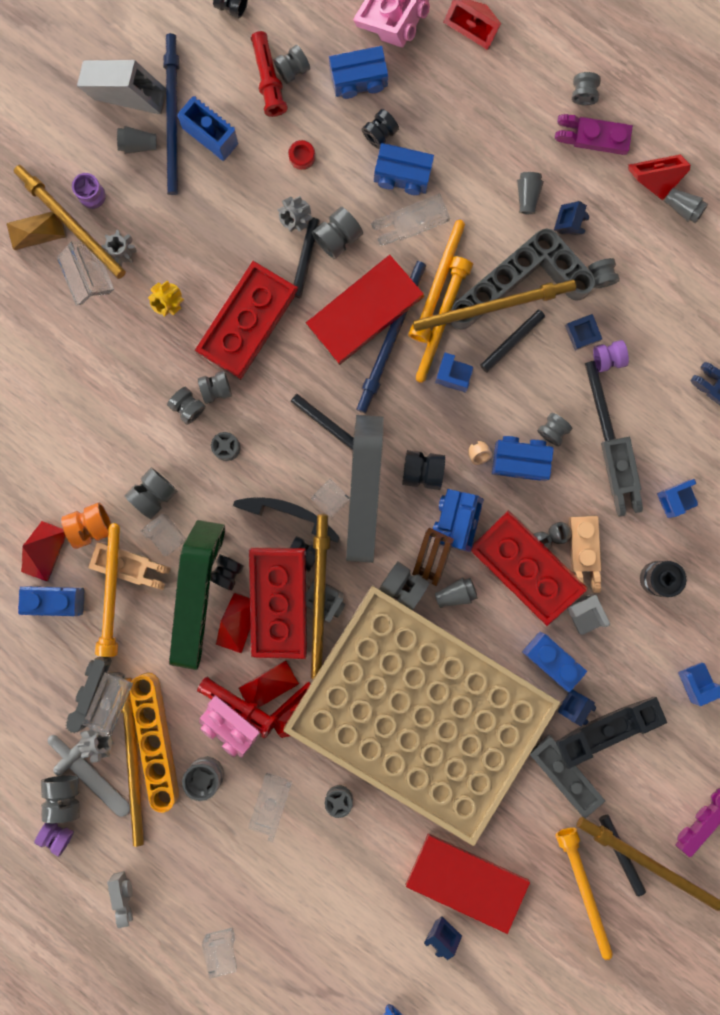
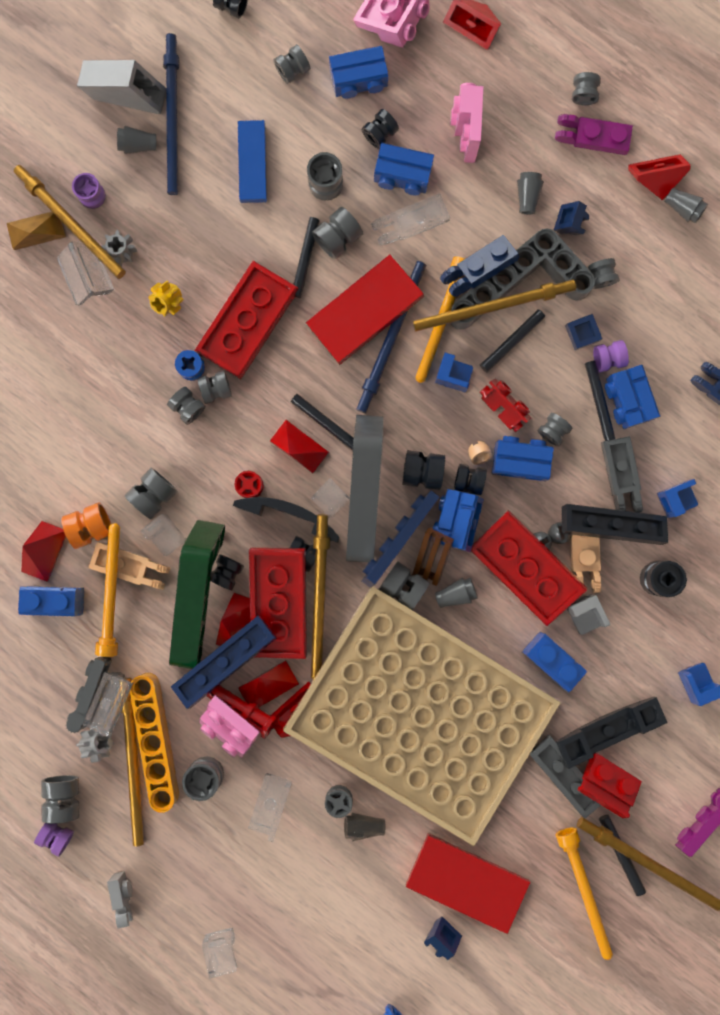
(73, 760): light grey sword -> none
(193, 369): none -> blue wheel
(208, 128): blue brick -> none
(222, 442): dark grey wheel -> none
(223, 662): none -> dark blue plate
(245, 481): none -> red wheel
(252, 161): none -> blue tile
(270, 85): red pin -> none
(295, 213): light grey gear -> none
(299, 446): none -> red slope
(301, 155): red tile -> none
(325, 176): none -> dark grey wheel
(333, 601): dark grey bracket -> none
(362, 827): none -> clear smoke cone
(392, 547): none -> dark blue plate
(432, 299): light orange piece -> none
(467, 119): none -> bright pink plate
(476, 480): none -> black wheel
(480, 266): none -> hinge
(499, 396): none -> red hinge
(576, 707): dark blue tile -> none
(610, 785): none -> red plate
(614, 524): none -> black plate
(631, 397): none -> blue brick

